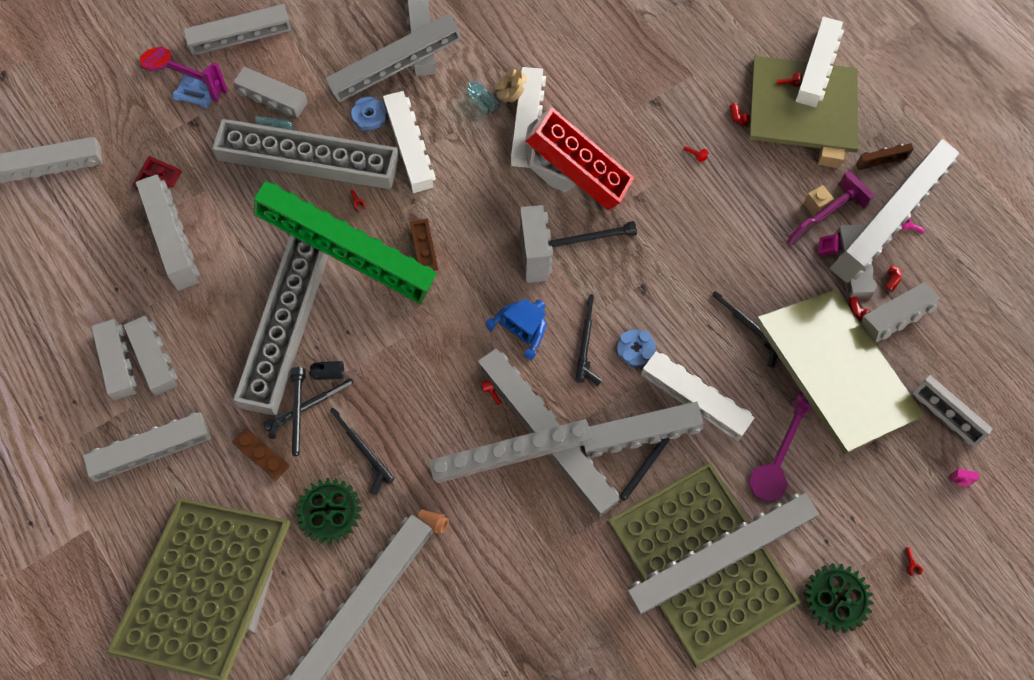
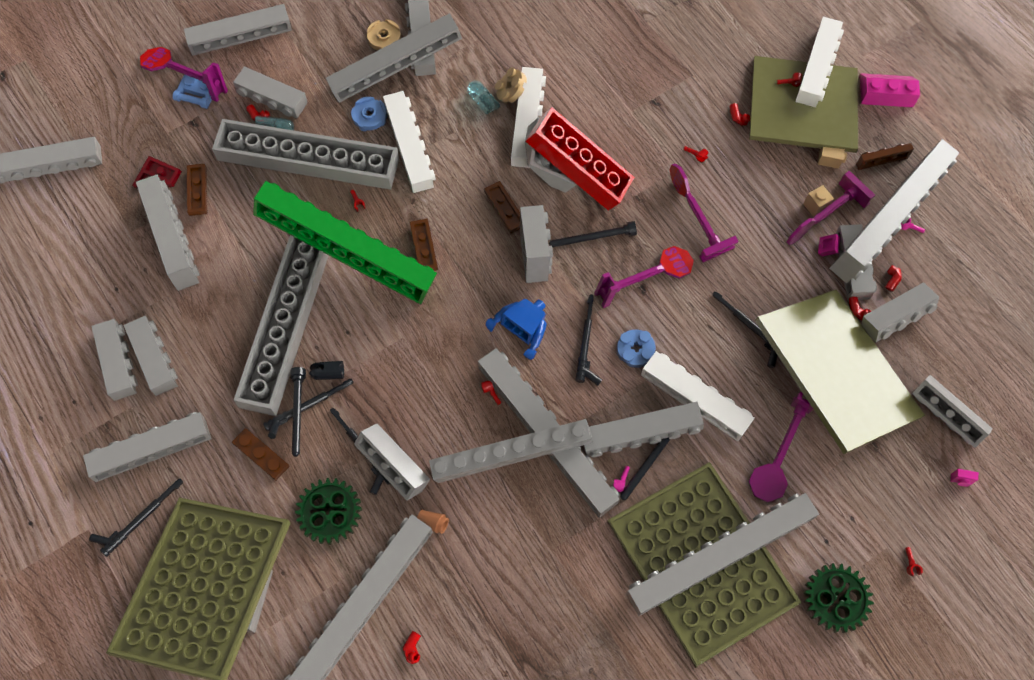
(117, 537): none -> black piece
(197, 189): none -> reddish brown plate
(253, 112): none -> red arm
(377, 28): none -> tan plate
(391, 461): none -> light grey brick
(410, 650): none -> red arm
(504, 206): none -> reddish brown plate
(620, 484): none -> dark pink hand
(673, 262): none -> magenta piece
(716, 247): none -> magenta piece
(889, 90): none -> dark pink slope

